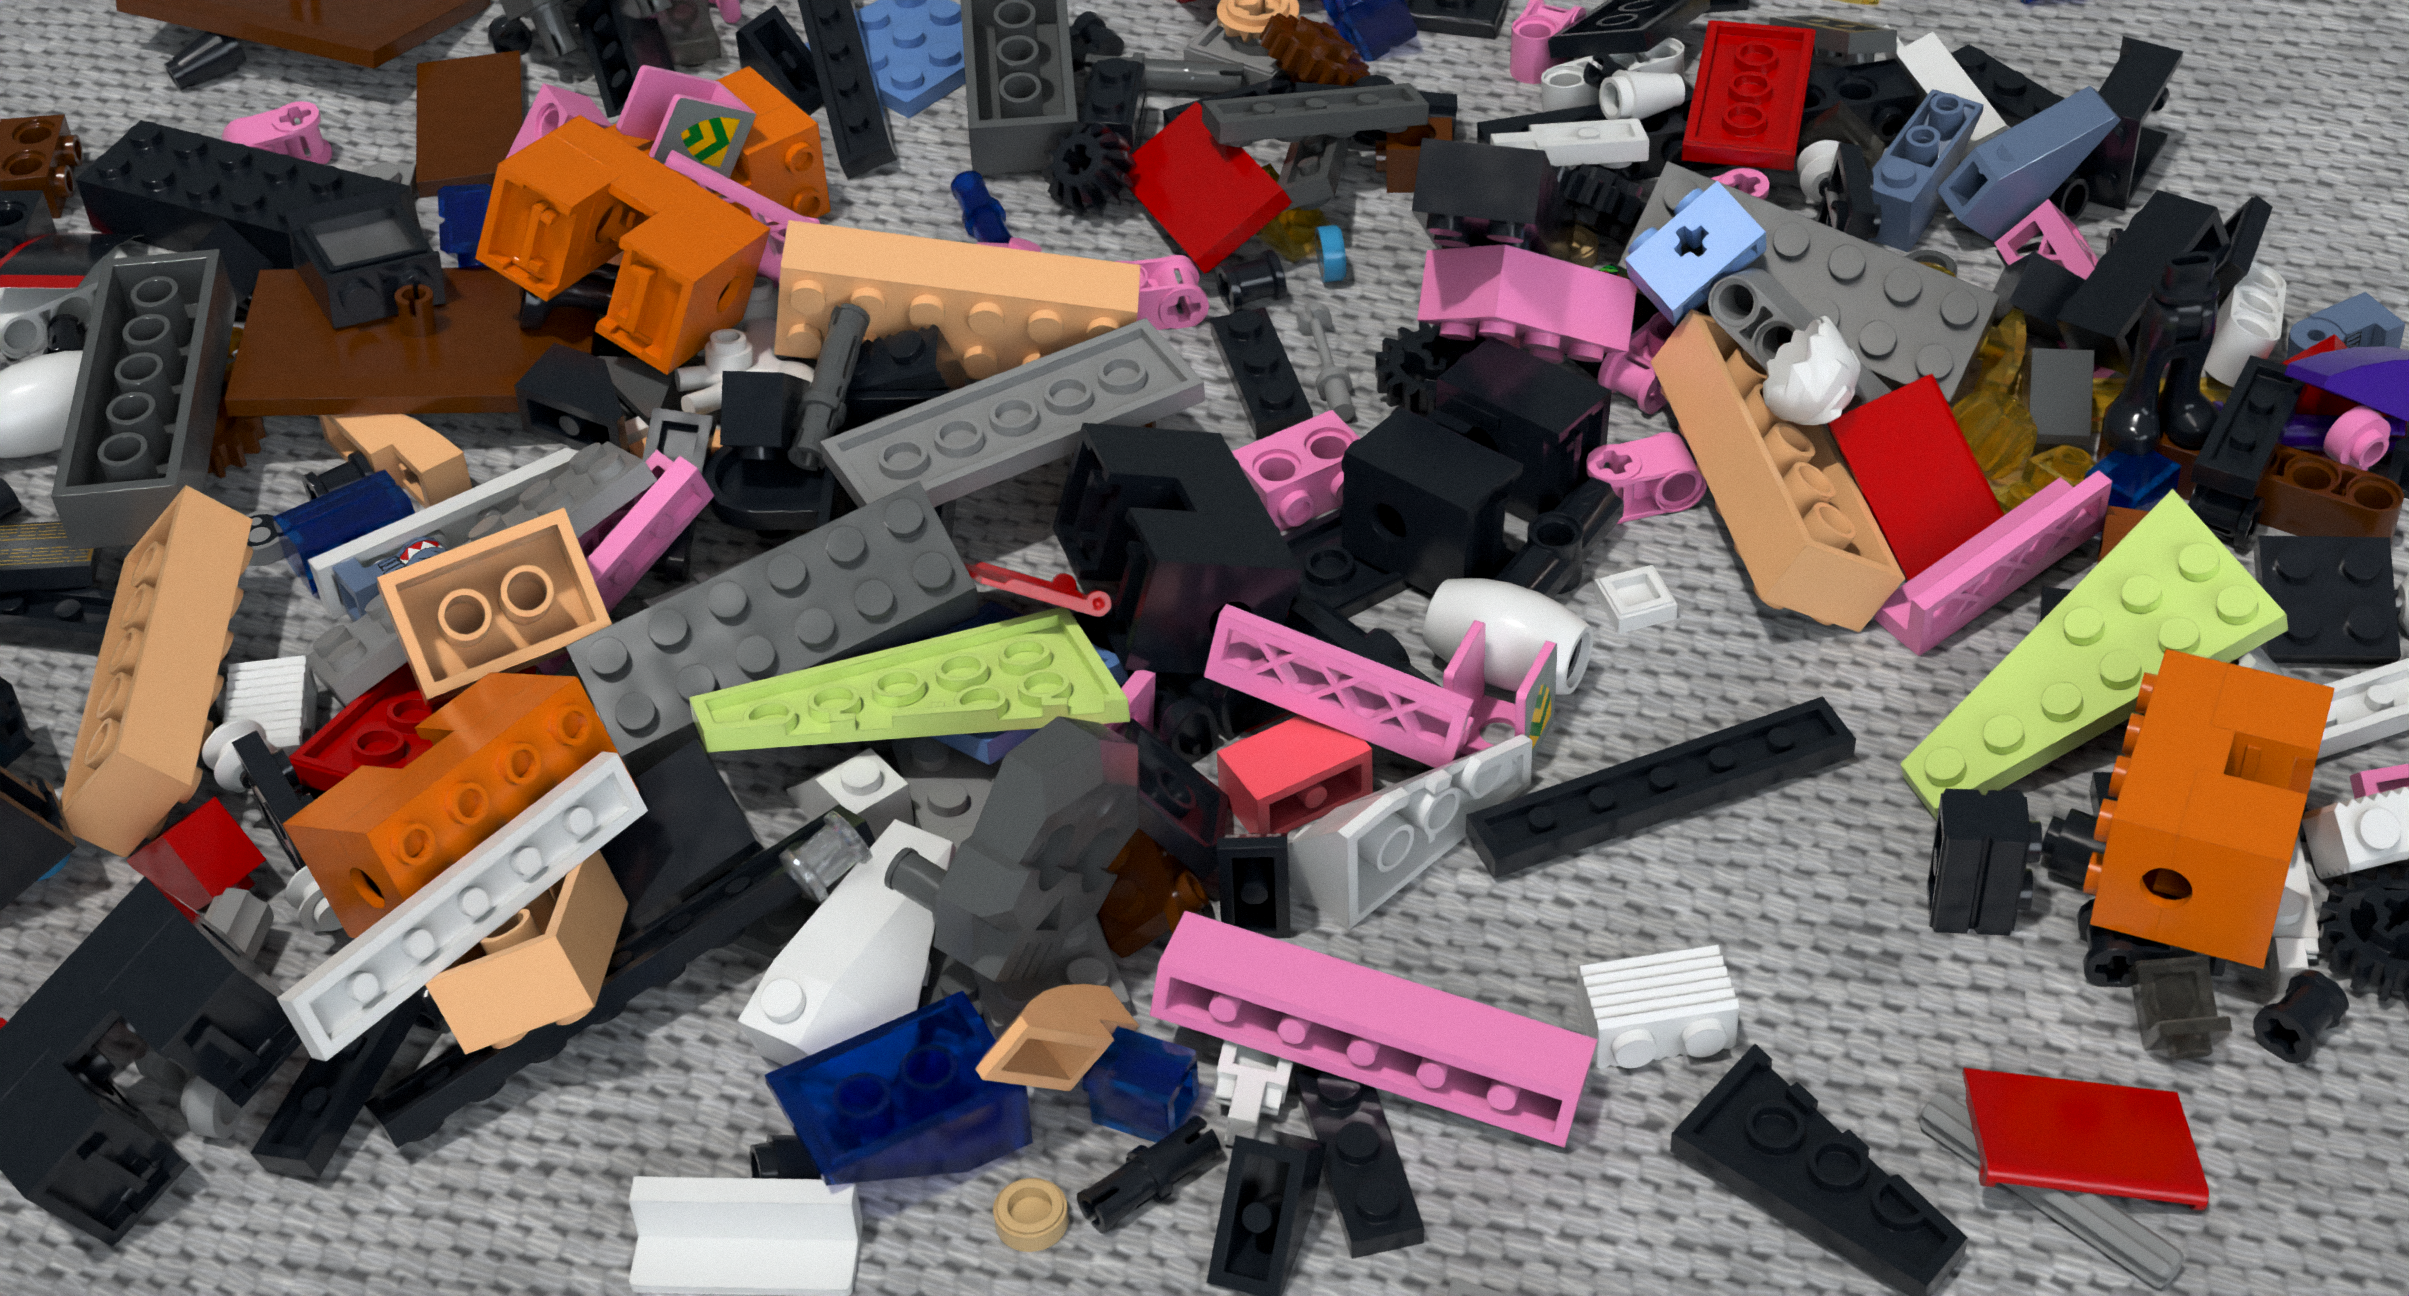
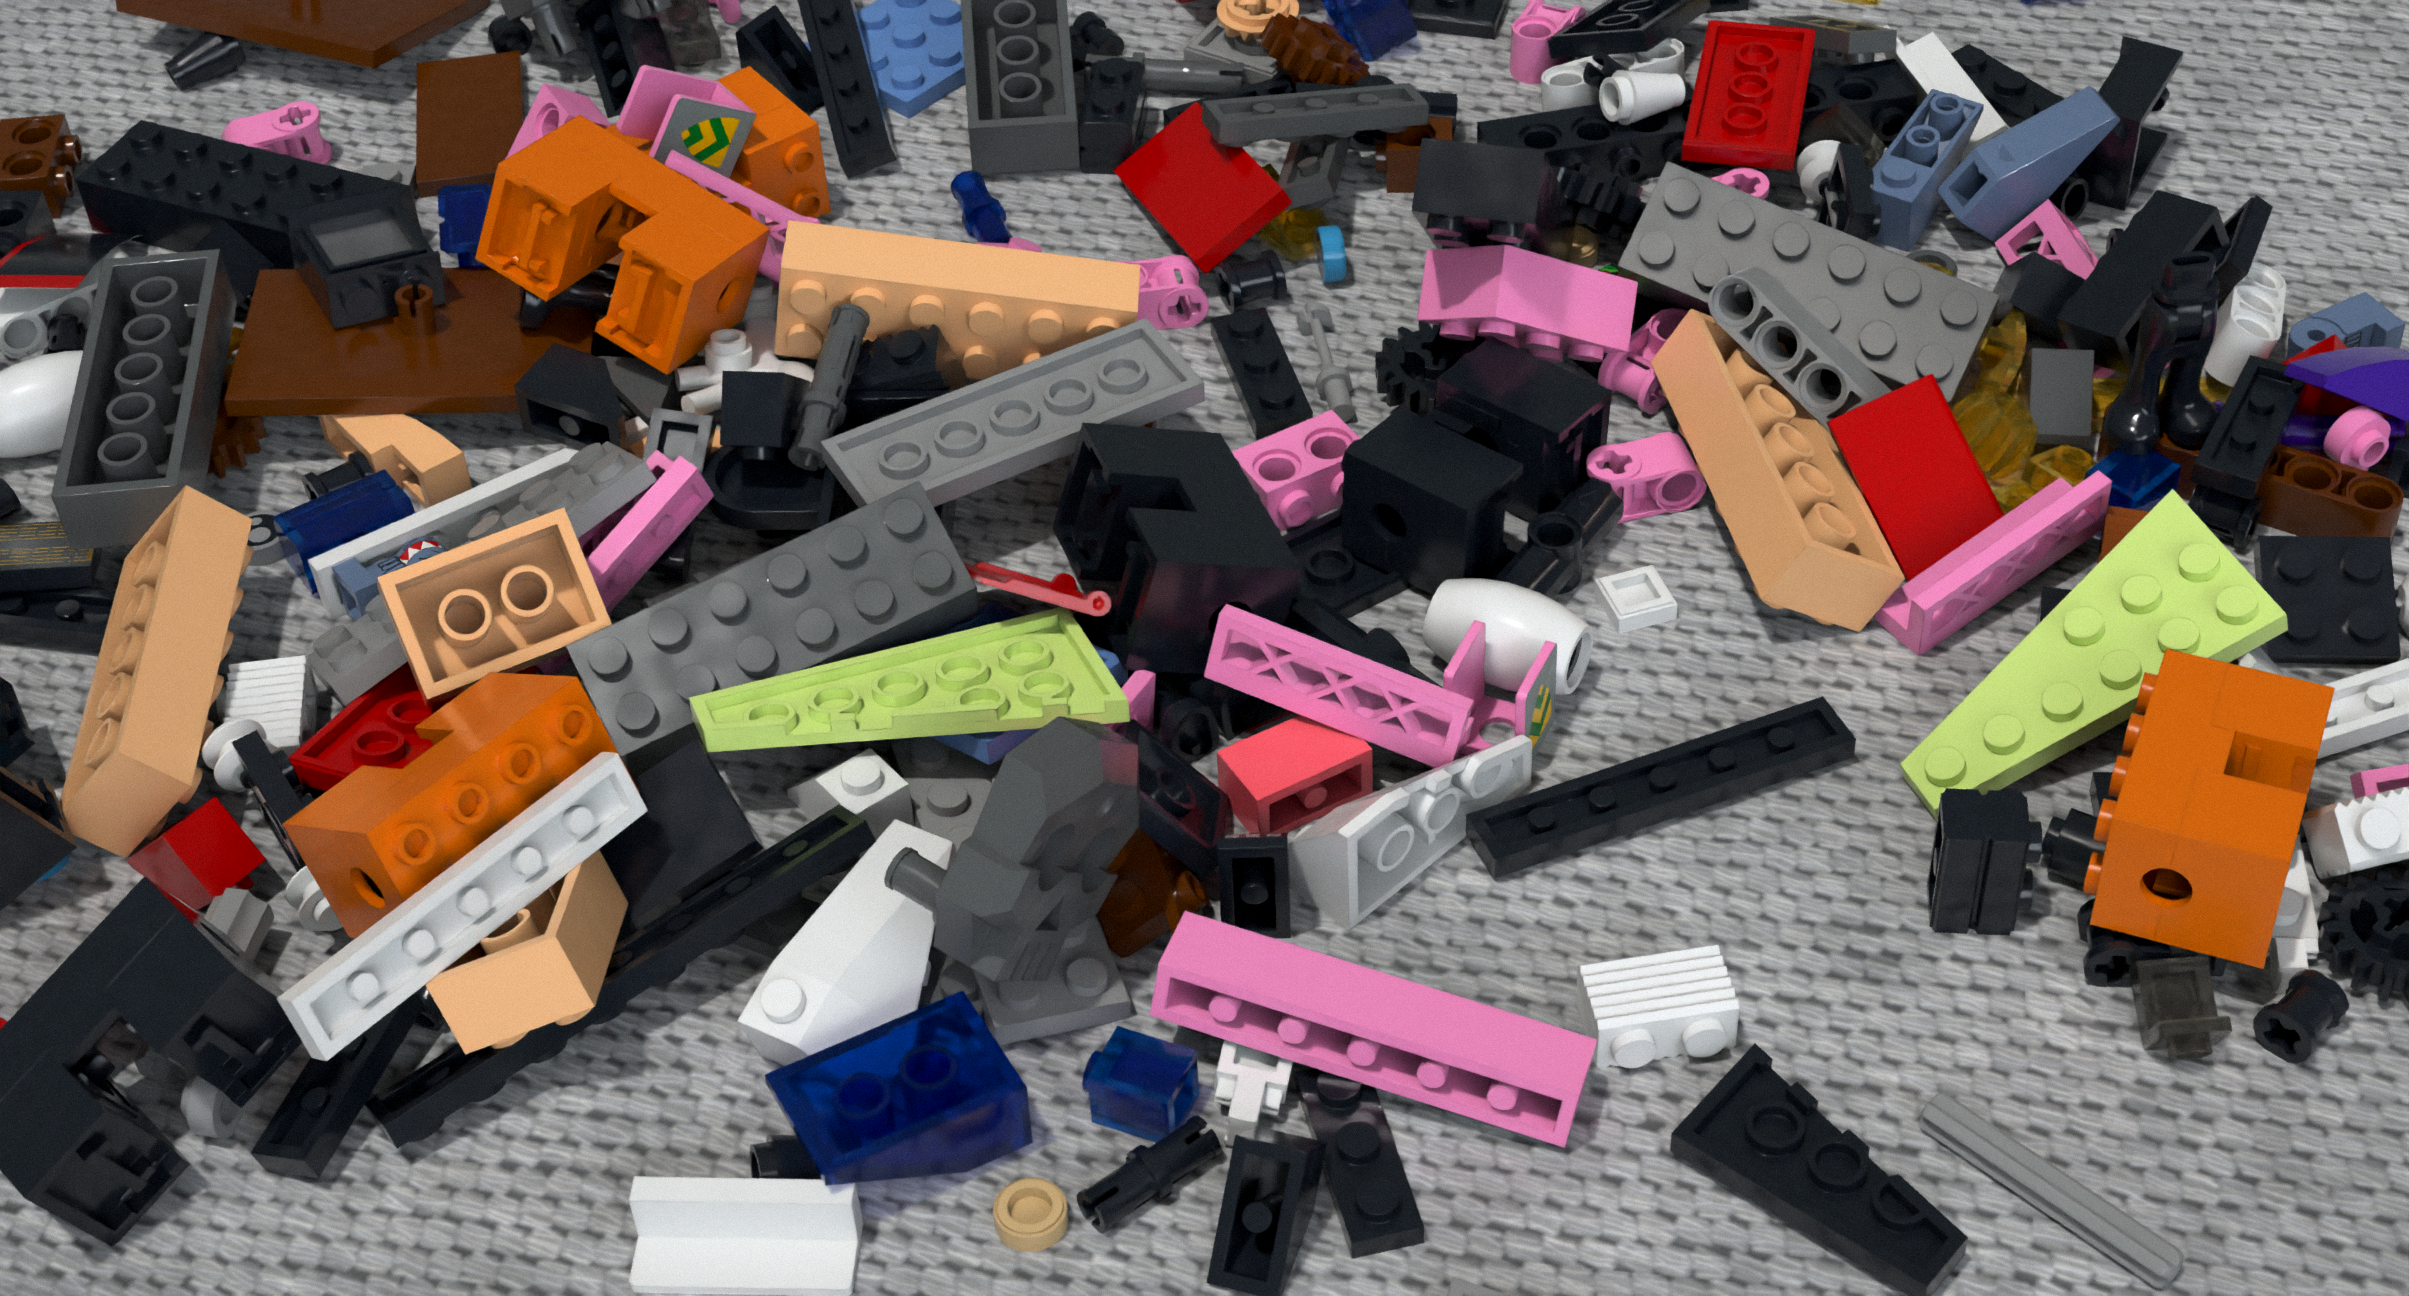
(825, 856): clear bush -> none
(1056, 1037): light nougat slope -> none
(1089, 169): black gear -> none
(1587, 142): white hinge -> none
(1683, 282): light blue brick -> none
(1812, 375): white hair -> none
(2083, 1137): red piece -> none

